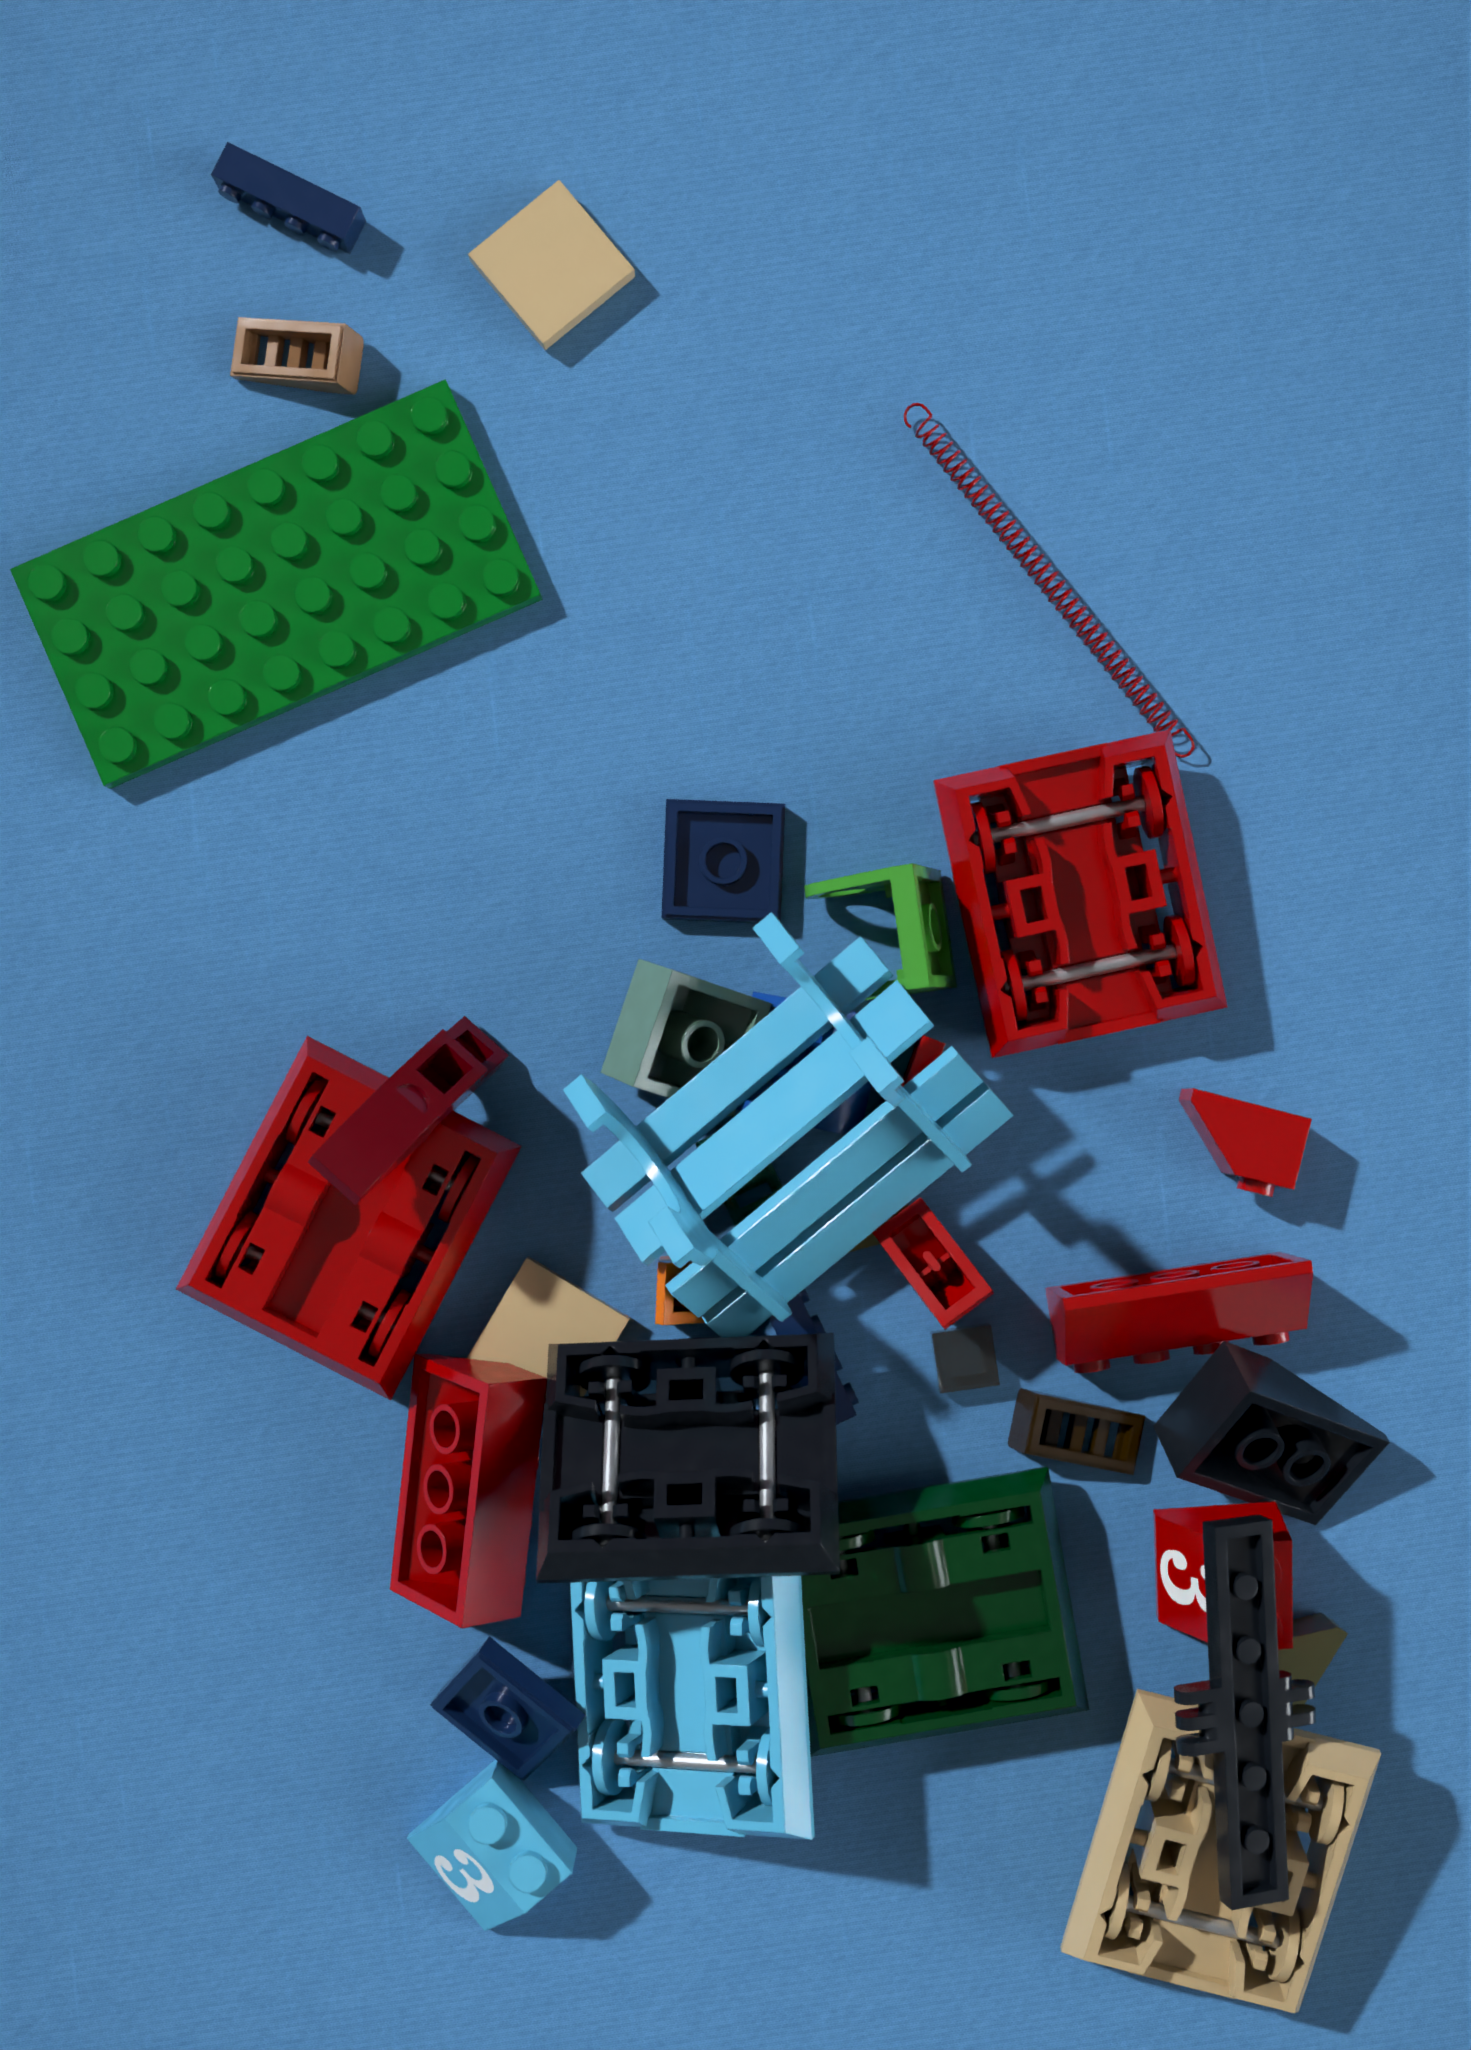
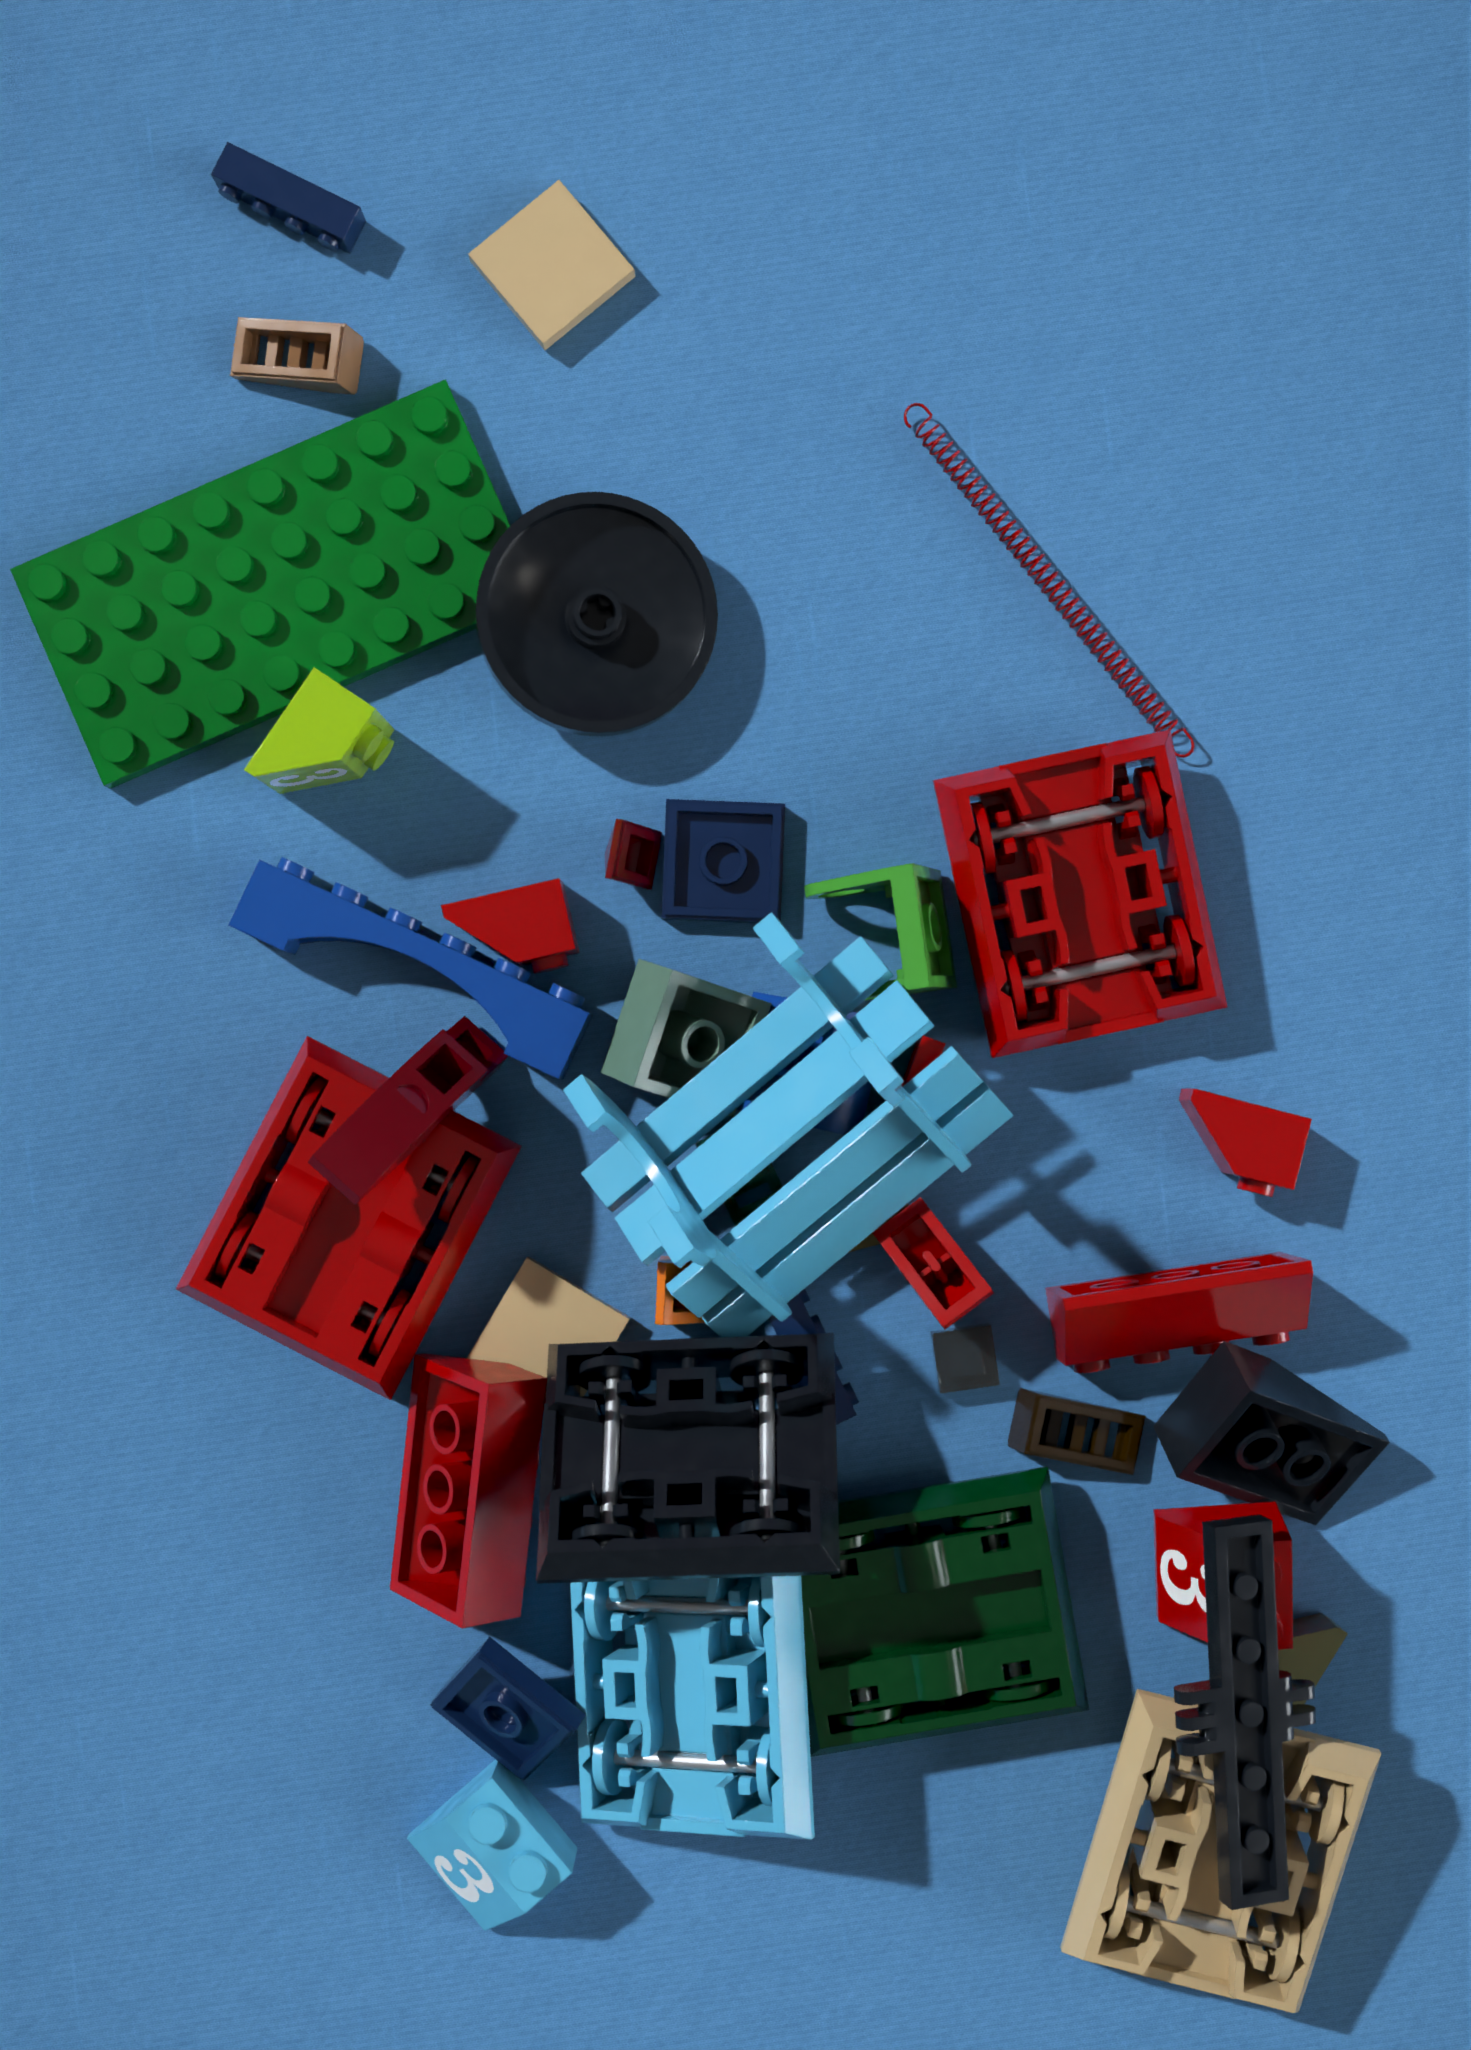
(290, 911): none -> blue arch
(321, 739): none -> lime slope
(522, 923): none -> red slope
(596, 614): none -> black dish
(632, 854): none -> dark red slope

